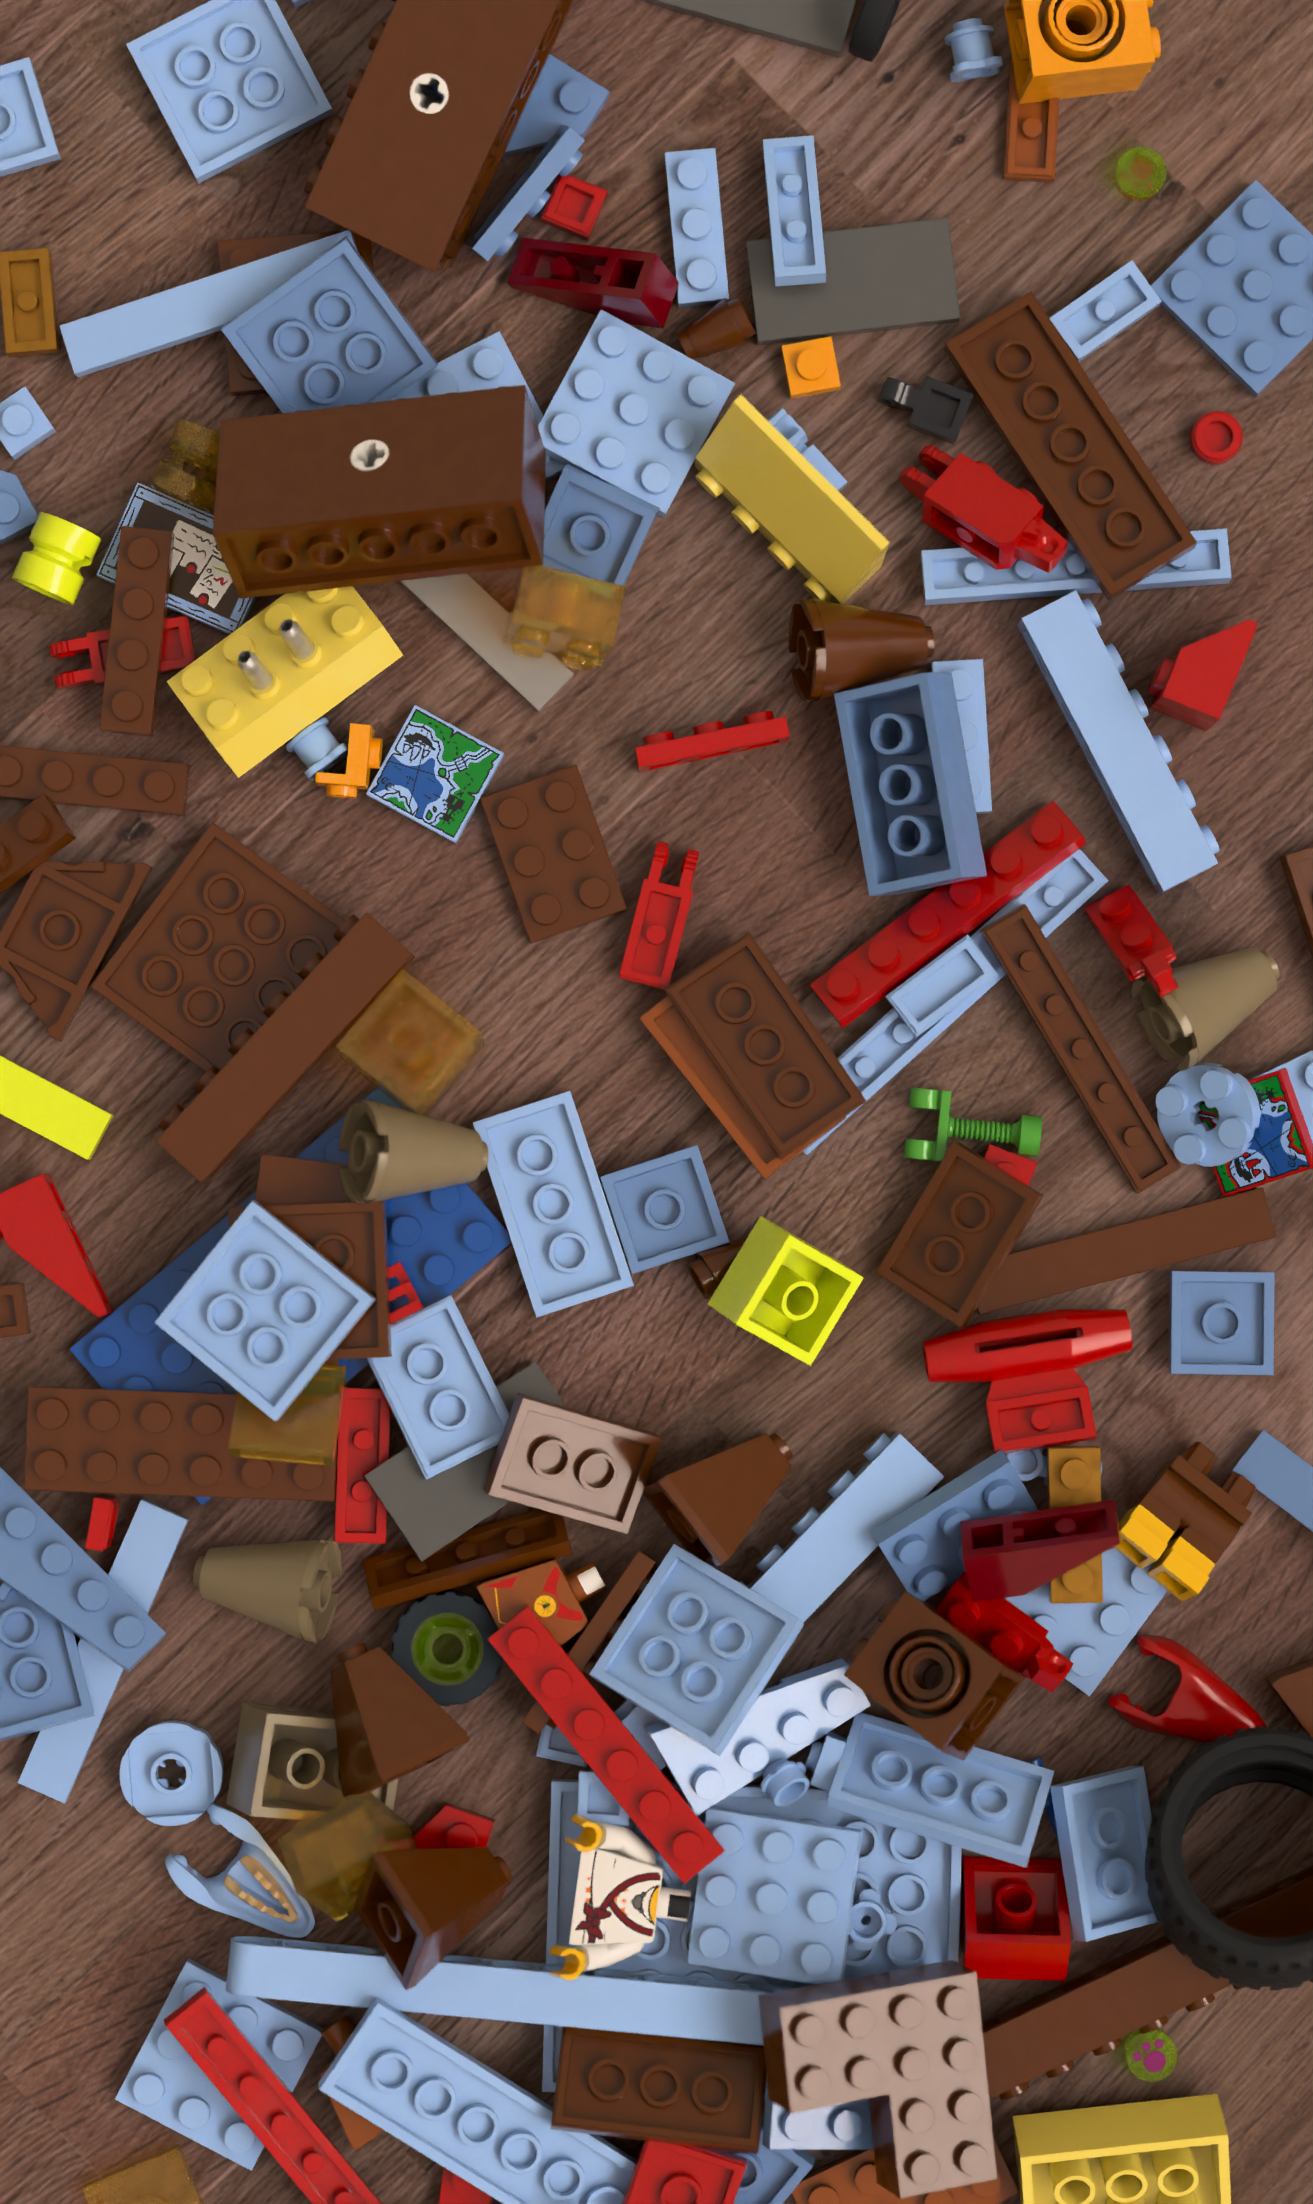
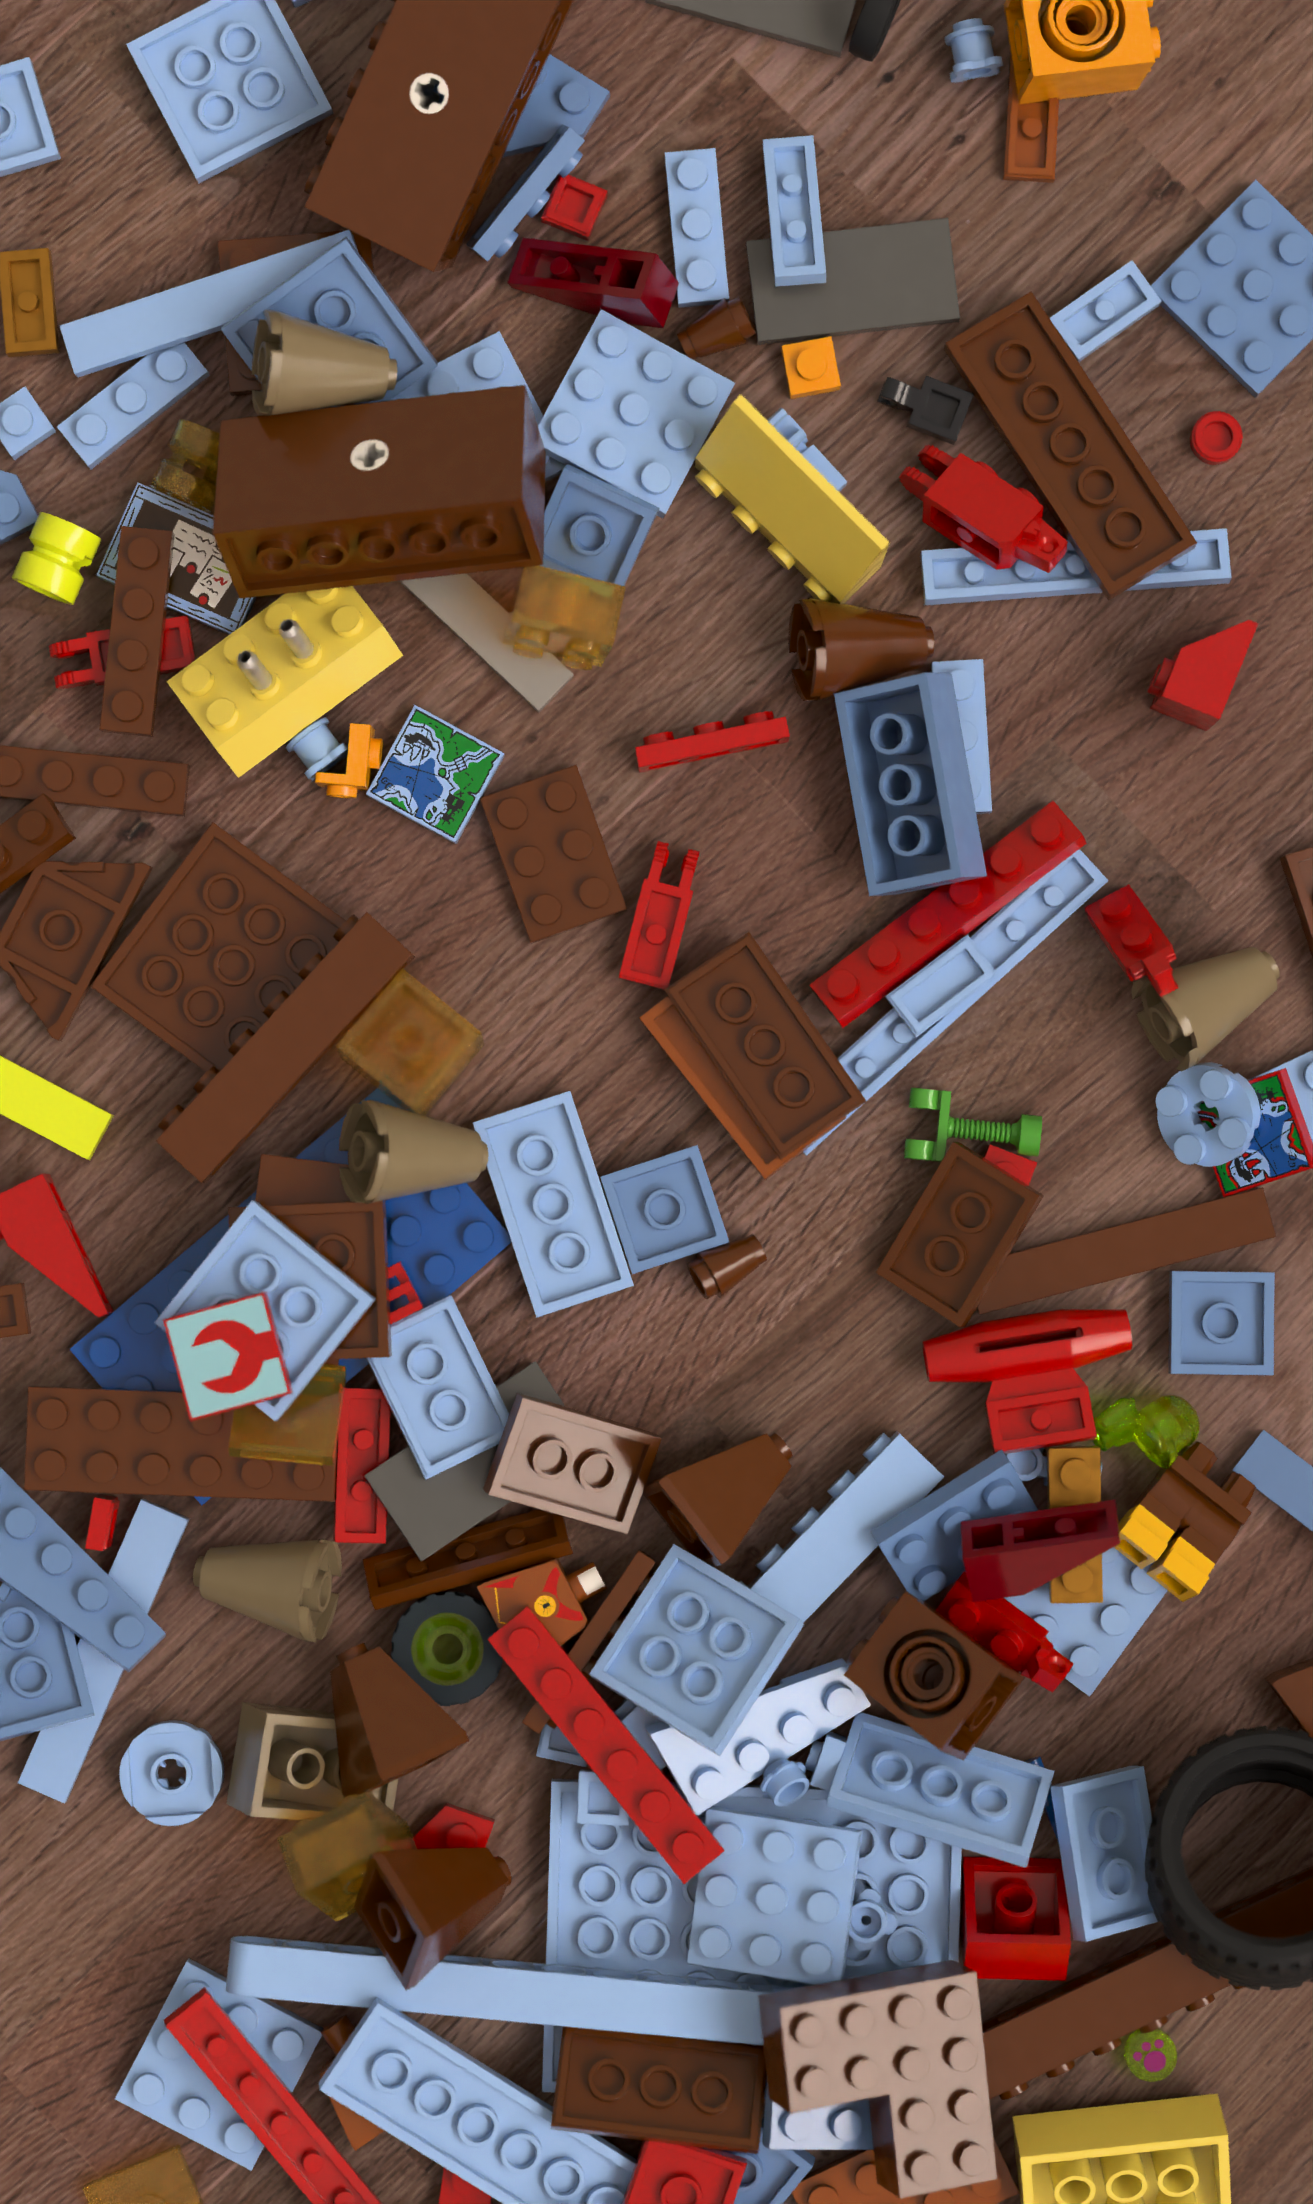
(132, 402): none -> light blue plate
(228, 1356): none -> medium azure tile
(251, 1886): light blue animal -> none
(315, 367): none -> dark tan cone
(615, 1898): torso -> none
(785, 1291): neon yellow brick -> none
(1080, 1048): reddish brown tile -> none
(1118, 742): light blue brick -> none
(1140, 174): clear neon green tile -> none
(1157, 1428): none -> clear neon green piece
(1200, 1705): red animal -> none

